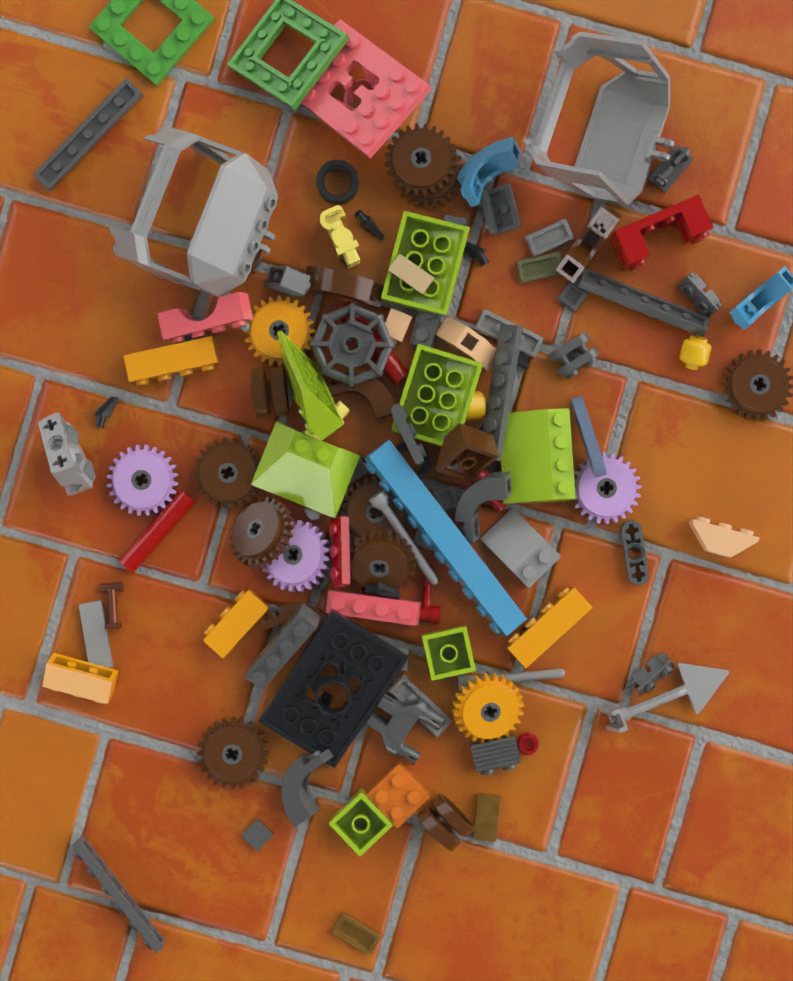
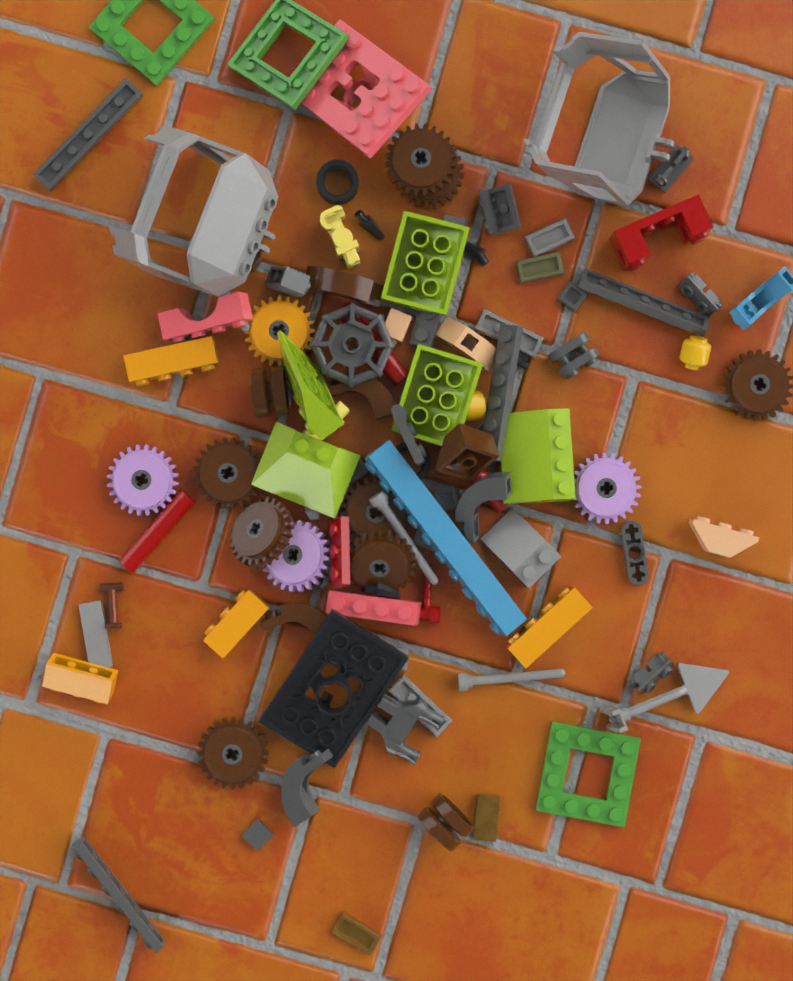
(66, 455): light grey connector -> none
(105, 411): black bar -> none
(282, 646): dark grey brick -> none
(360, 822): lime brick -> none
(398, 794): orange brick -> none
(411, 274): tan piece -> none
(448, 652): lime brick -> none
(477, 696): light orange gear -> none
(485, 165): dark azure arch -> none
(495, 754): dark grey brick -> none
(527, 743): red plate -> none
(588, 243): reddish brown arch -> none
(588, 436): sand blue beam -> none
(608, 811): none -> bright green plate

